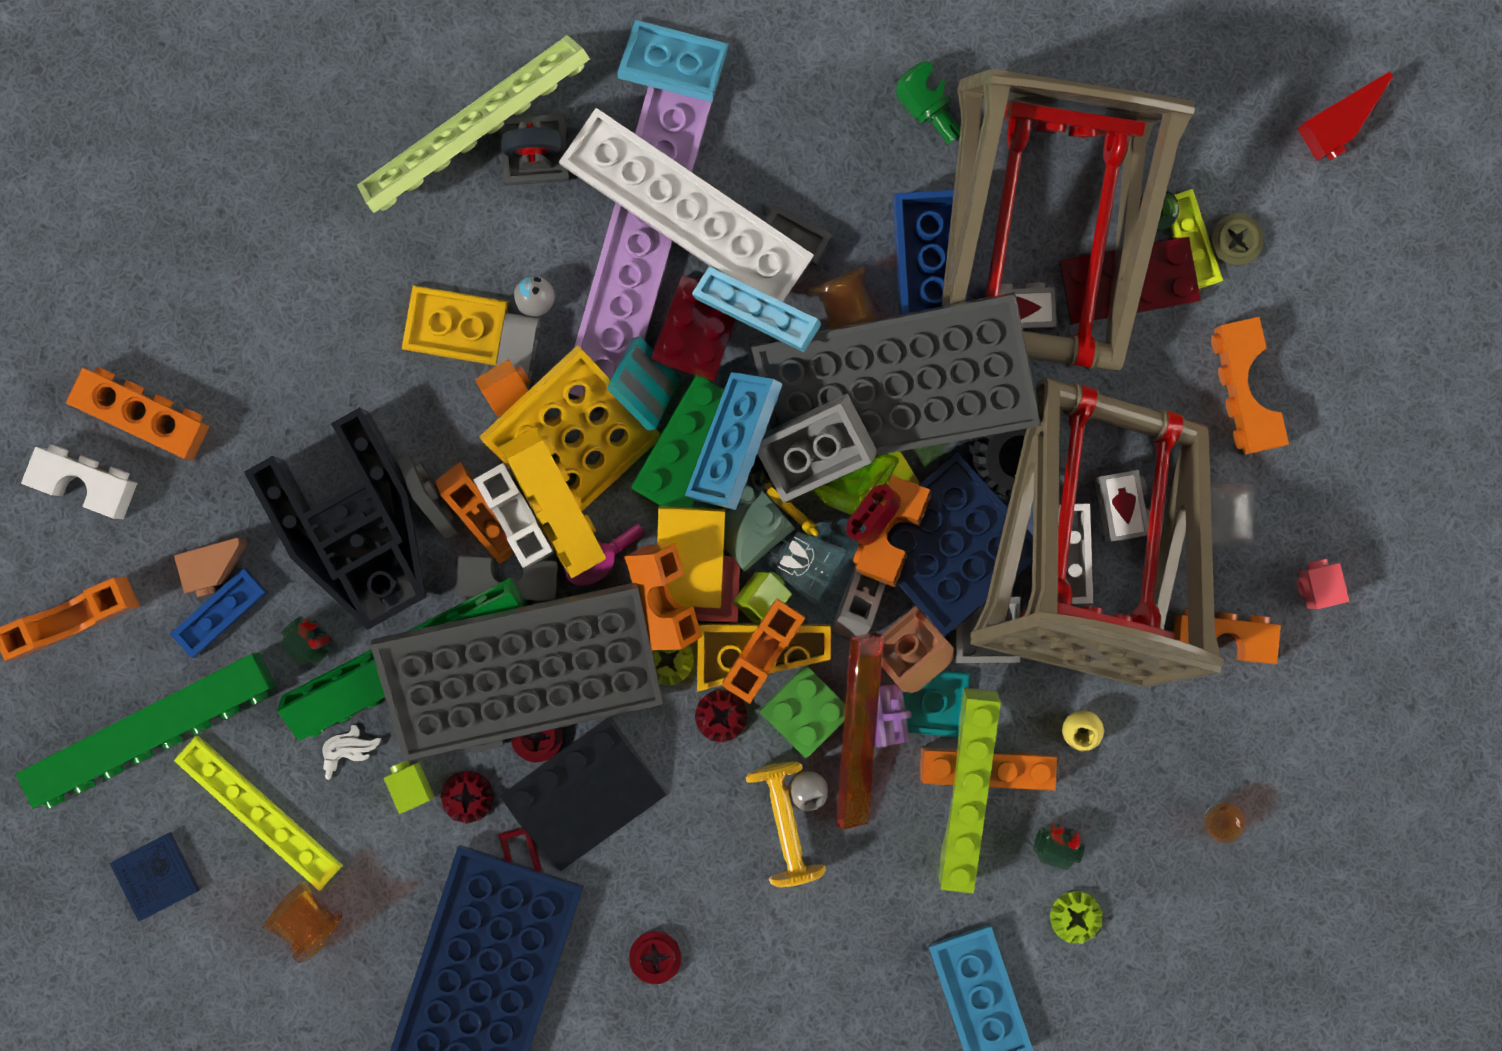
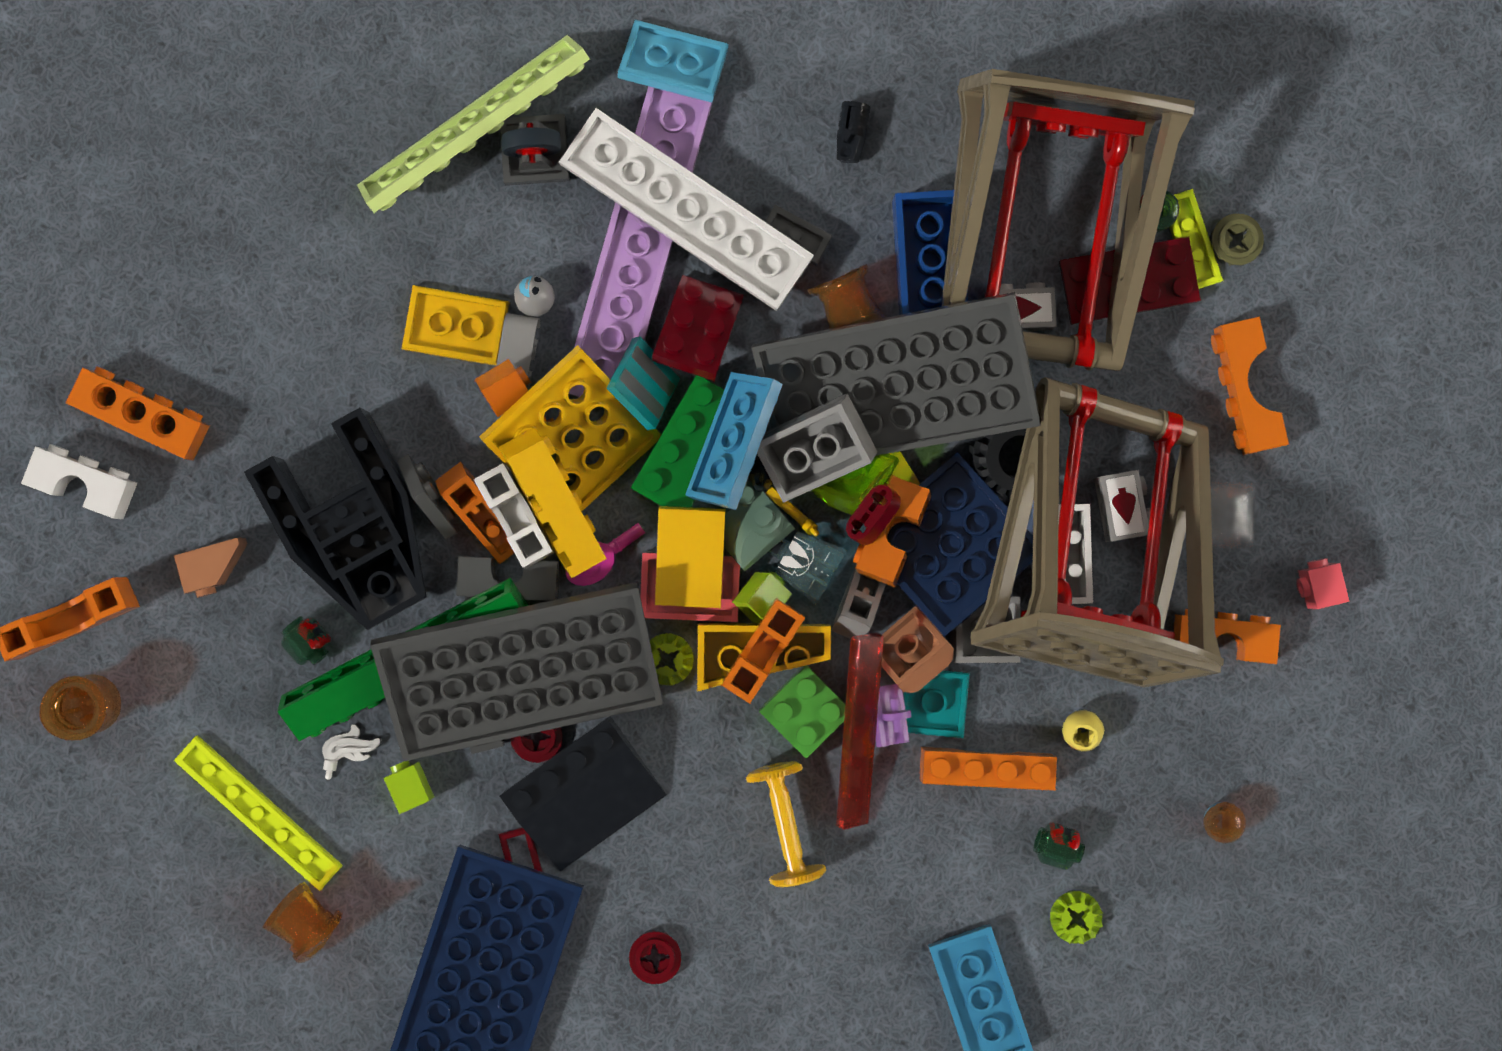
(80, 706): none -> clear orange hat
(146, 730): green brick -> none
(154, 876): dark blue tile -> none
(219, 613): blue plate -> none
(477, 786): dark red gear -> none
(667, 622): orange arch -> none
(736, 719): dark red gear -> none
(756, 309): medium azure plate -> none
(807, 791): light grey piece -> none
(852, 131): none -> black hinge
(927, 104): green piece -> none
(970, 790): lime arch -> none
(1341, 122): red slope -> none

